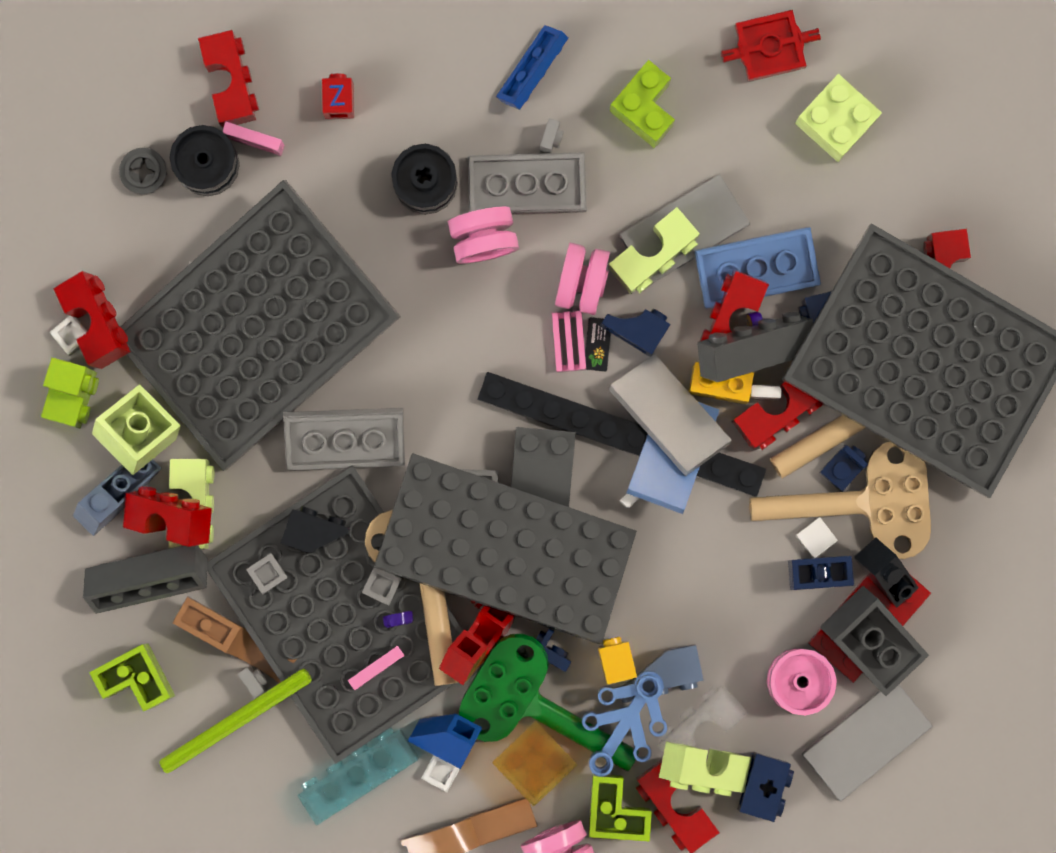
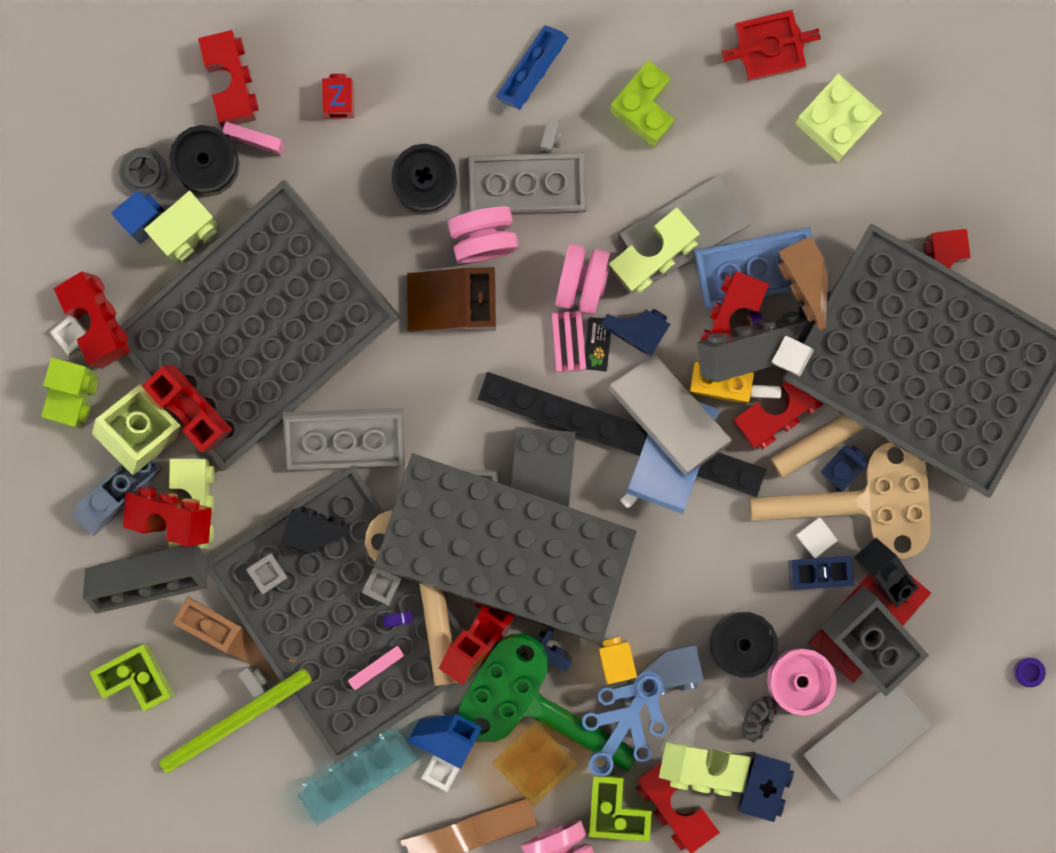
(137, 214): none -> blue brick
(183, 228): none -> yellowish green brick
(201, 421): none -> red arch
(452, 300): none -> reddish brown slope
(726, 649): none -> black wheel
(759, 719): none -> dark grey gear
(792, 356): none -> white tile
(809, 275): none -> medium nougat slope
(1029, 672): none -> dark purple tile

